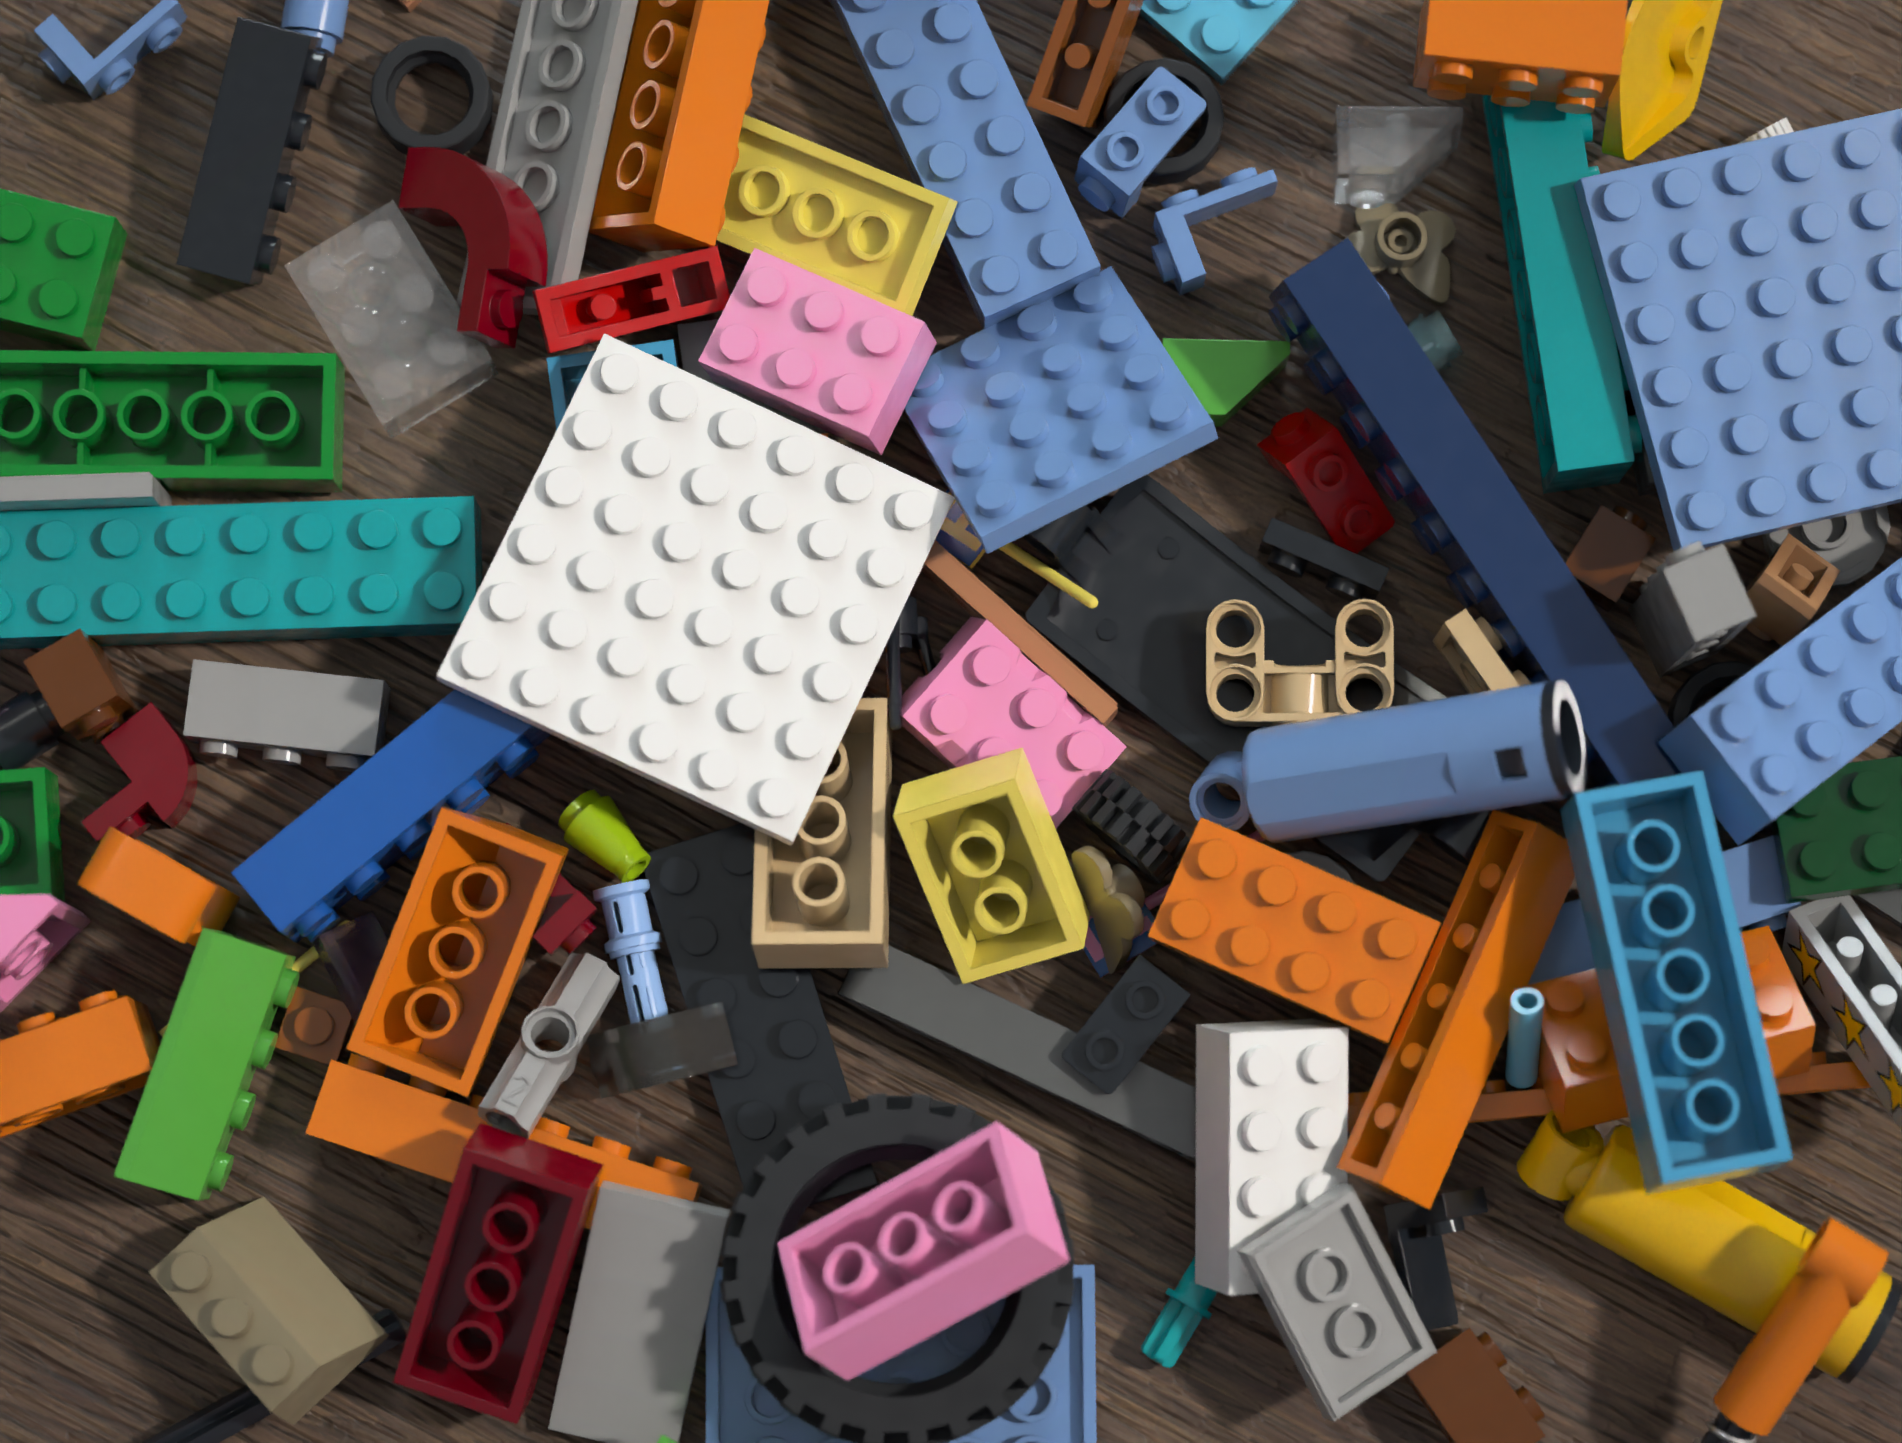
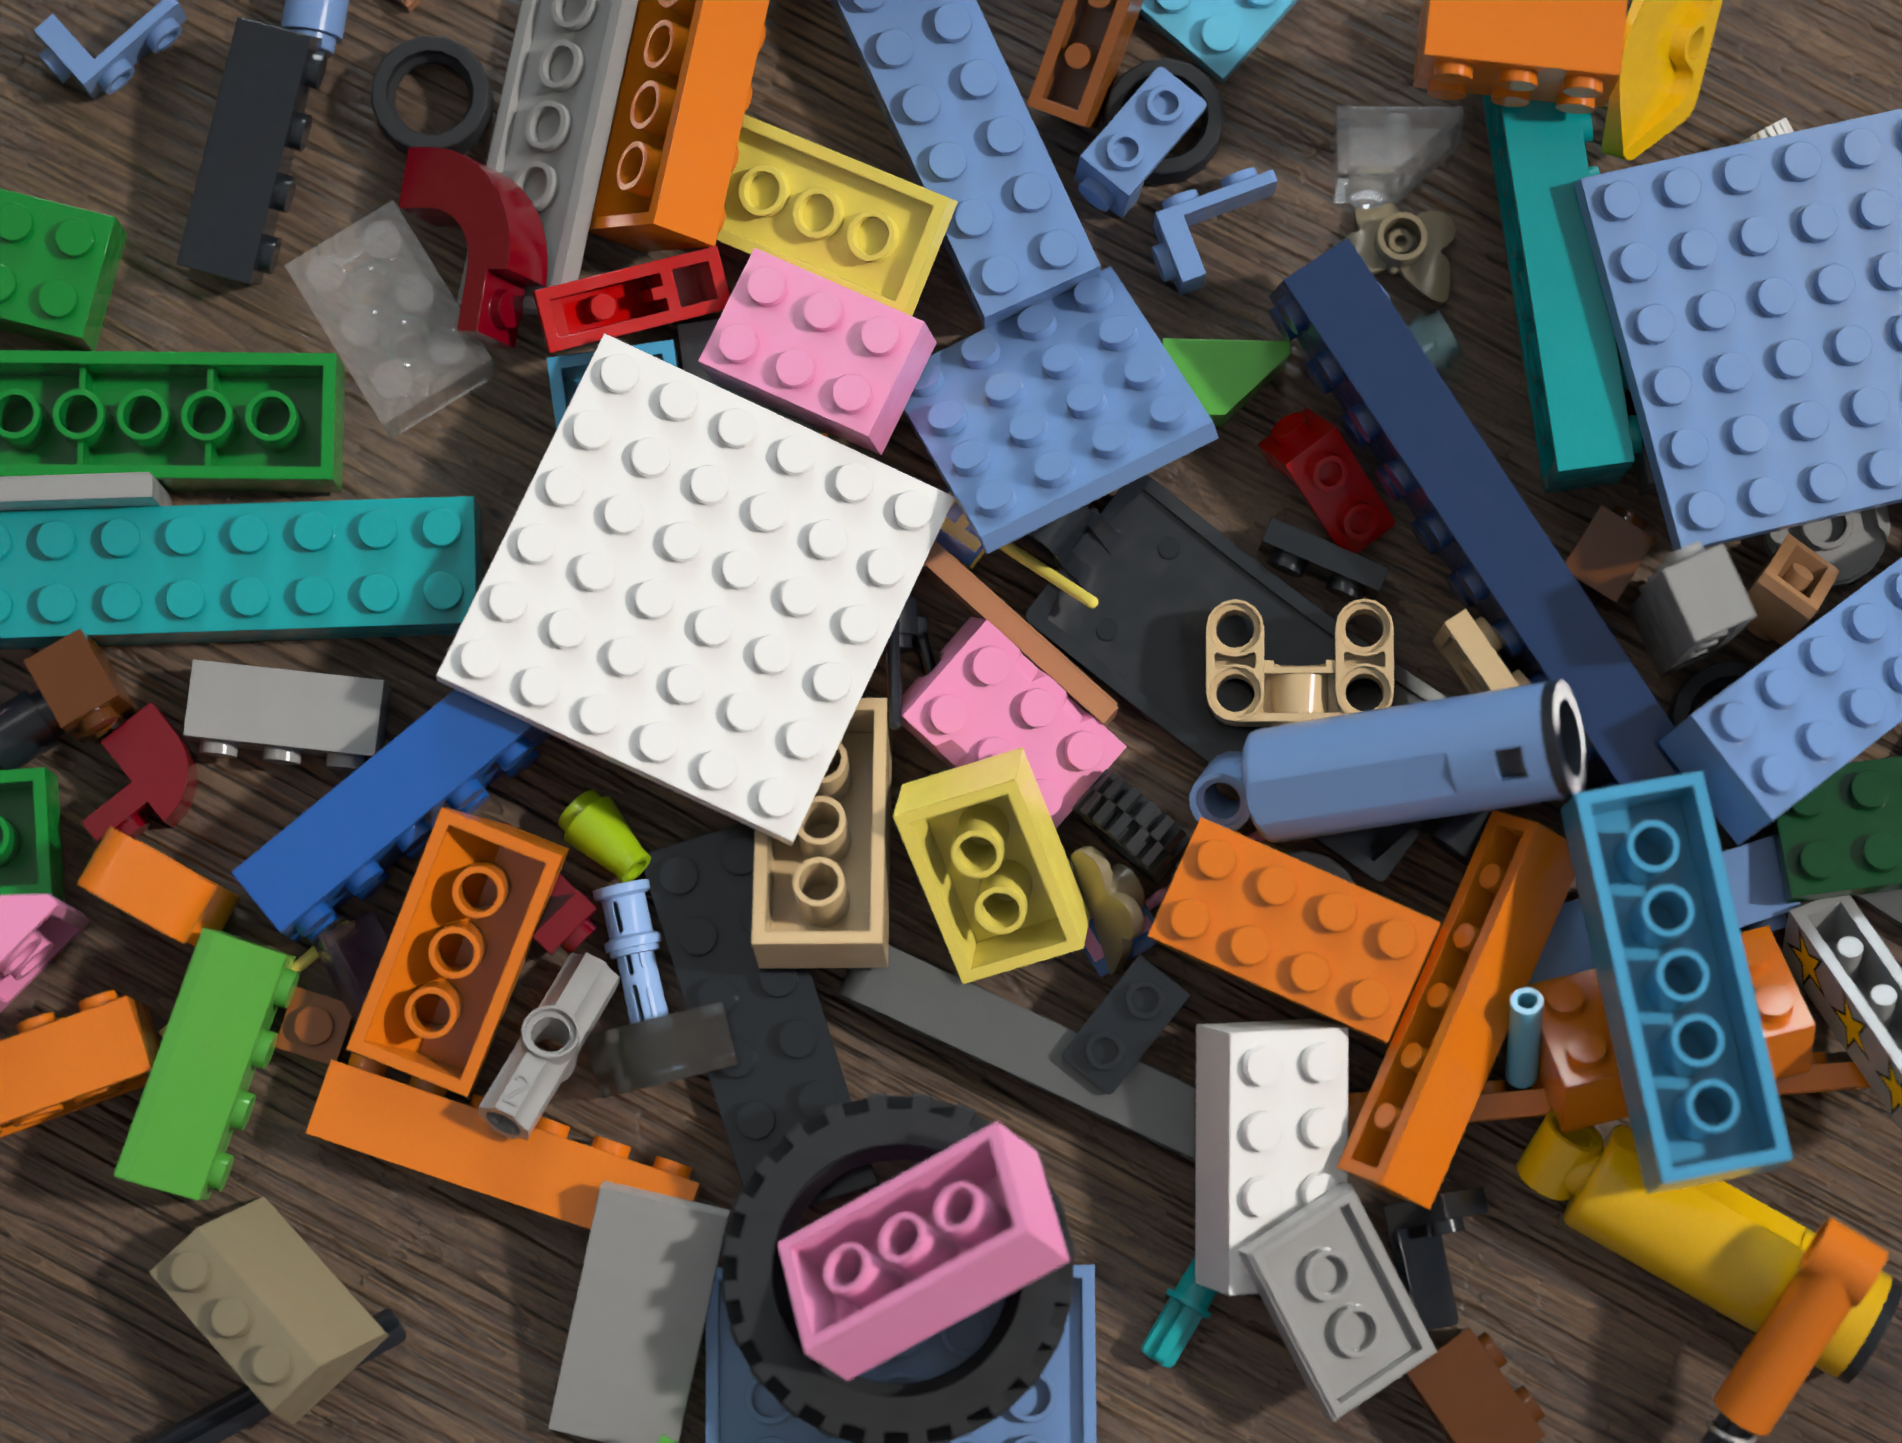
(498, 1273): dark red brick -> none

